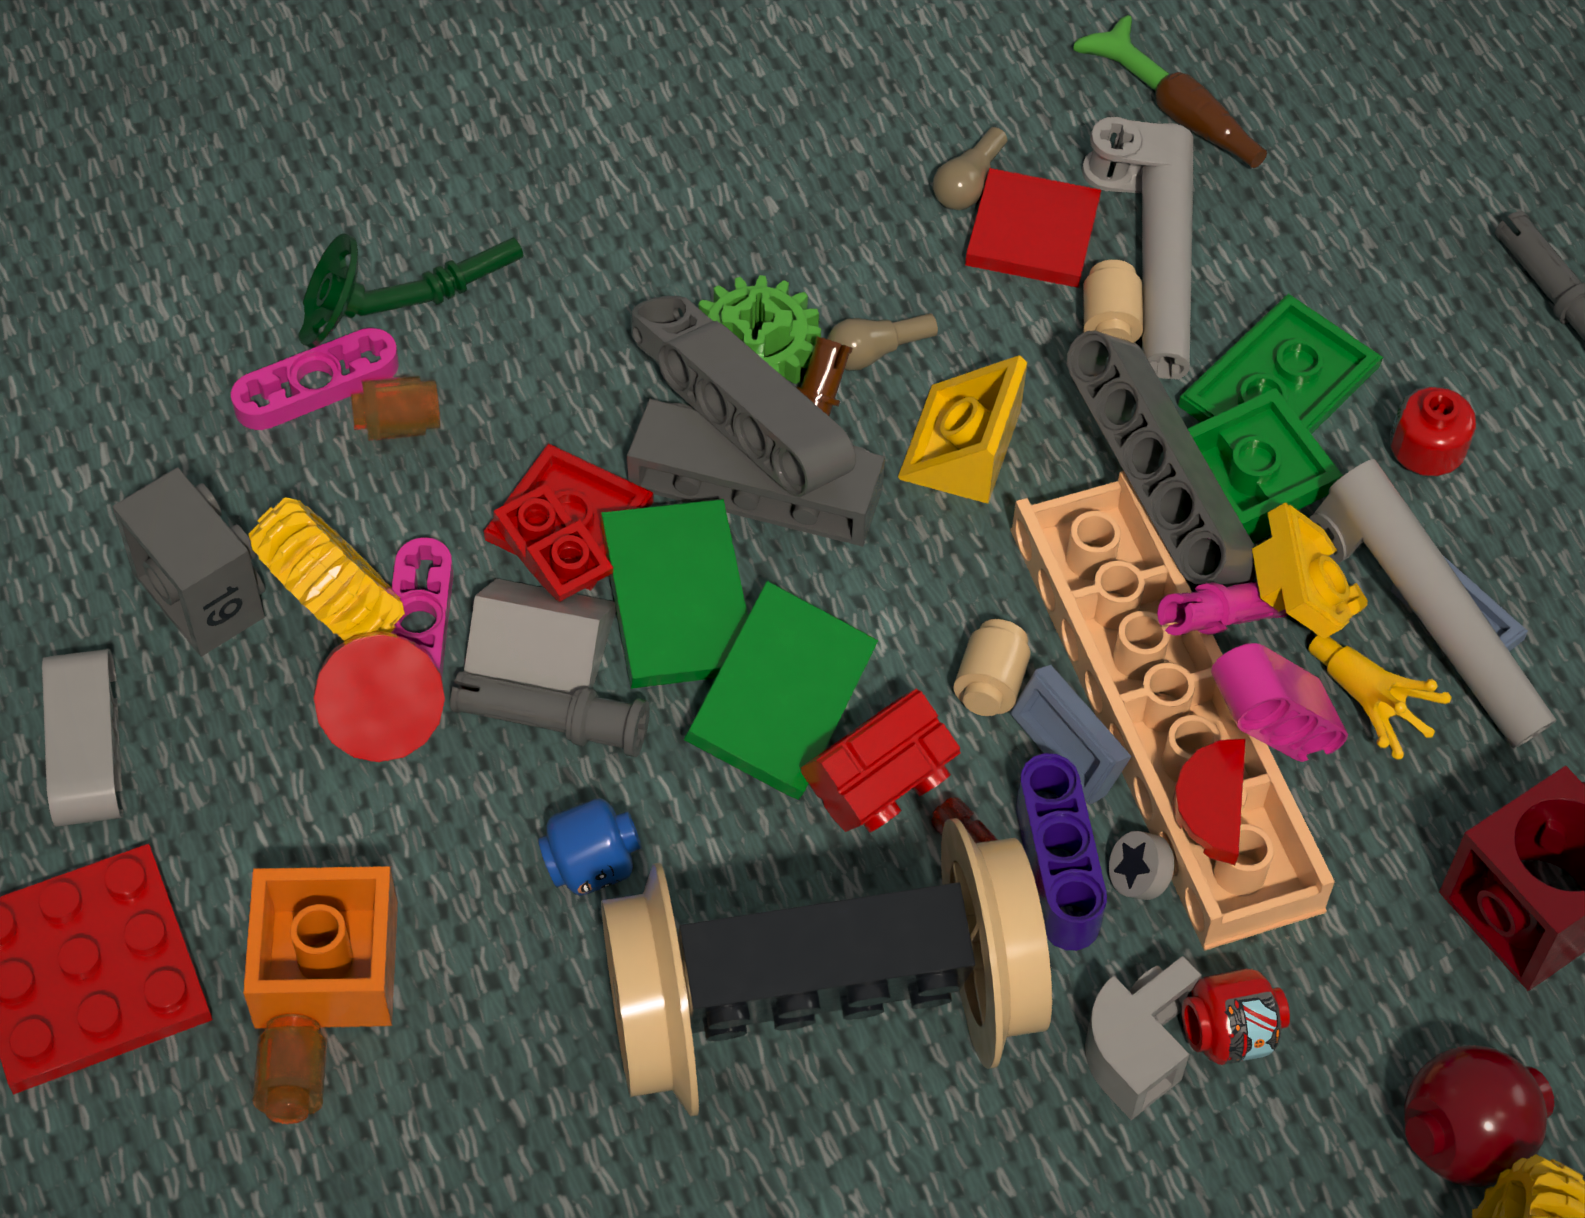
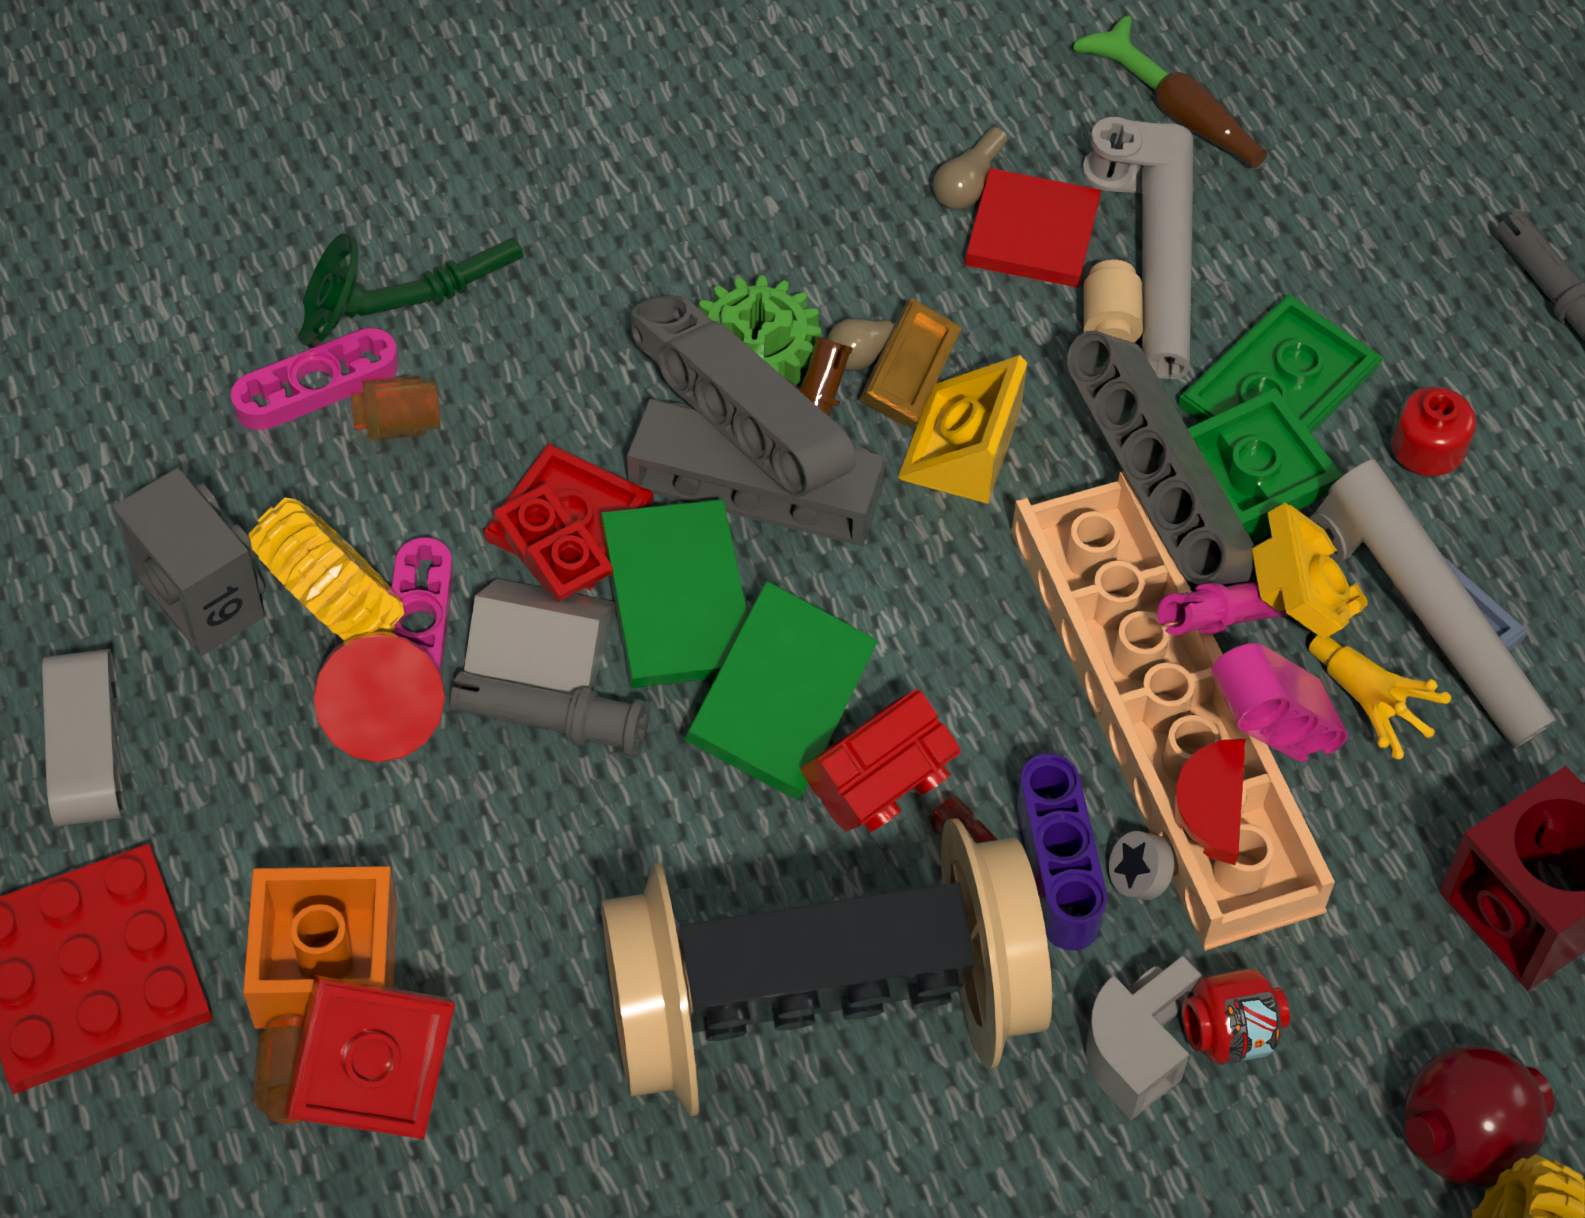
(369, 1057): none -> red tile
(589, 847): blue head -> none
(910, 363): none -> pearl gold tile
(993, 668): tan brick -> none
(1068, 727): sand blue tile -> none

